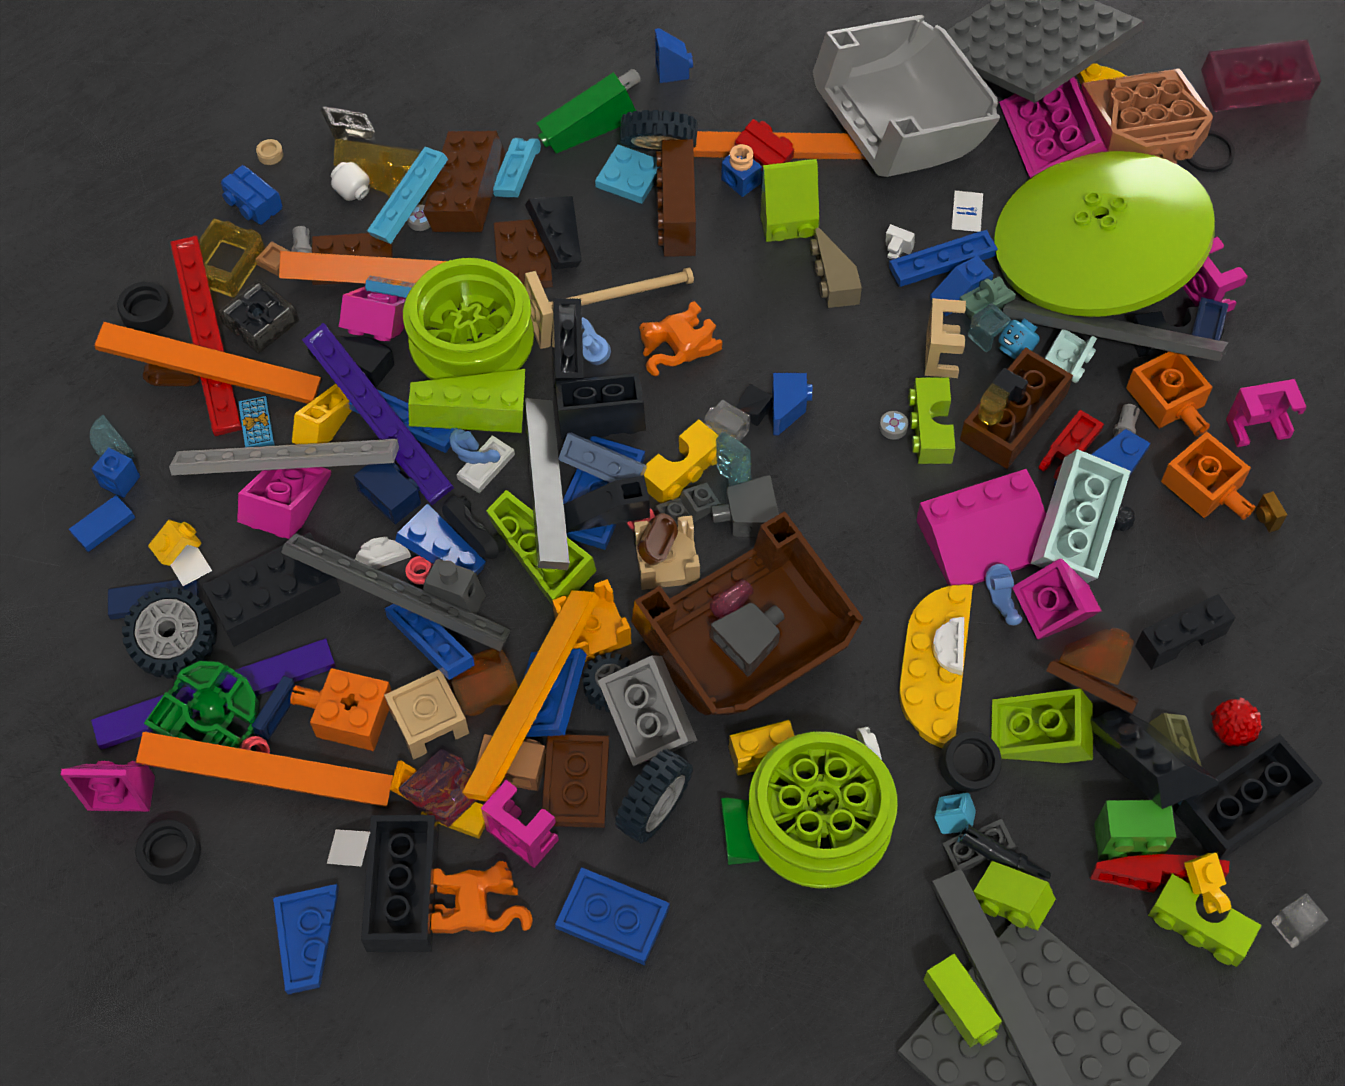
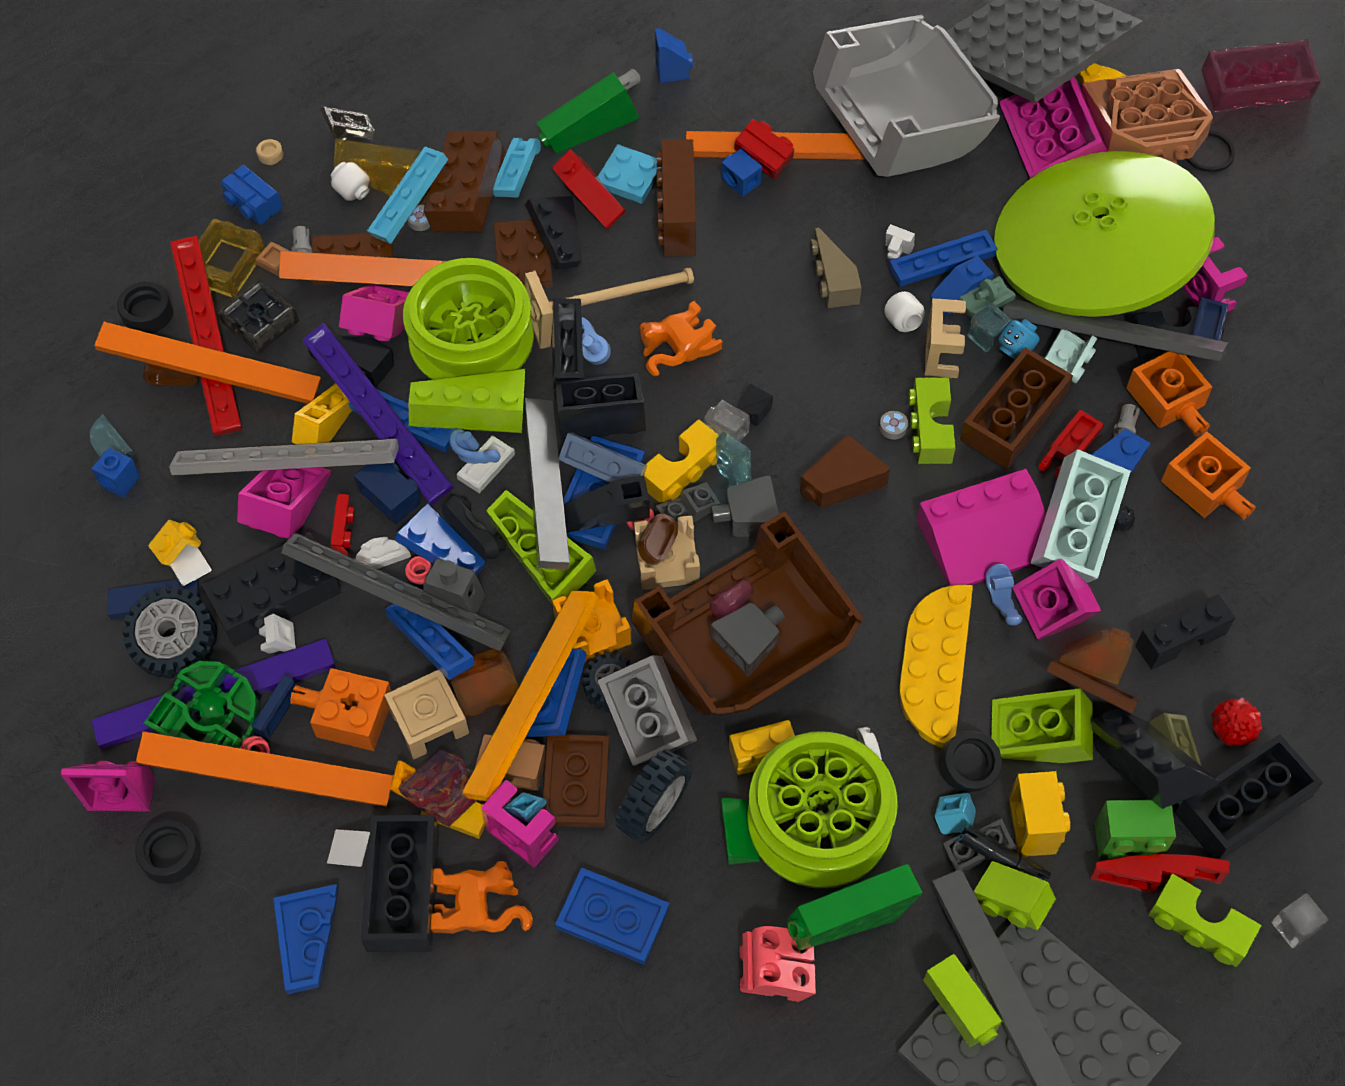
(102, 523): blue tile -> none
(256, 422): dark azure tile -> none
(278, 634): none -> white tile
(344, 515): none -> red hinge
(388, 286): dark azure tile -> none
(525, 807): none -> medium azure slope
(589, 188): none -> red slope
(648, 129): black wheel -> none
(738, 163): light nougat bush -> none
(775, 964): none -> coral hips
(789, 399): blue slope -> none
(790, 200): lime slope -> none
(843, 474): none -> reddish brown slope
(854, 908): none -> green slope
(904, 311): none -> white head
(949, 645): white tile -> none
(967, 211): white sticker -> none
(999, 394): leg -> none
(1038, 813): none -> yellow brick
(1205, 879): yellow plate -> none
(1263, 405): dark pink panel -> none
(1271, 512): pearl gold plate -> none

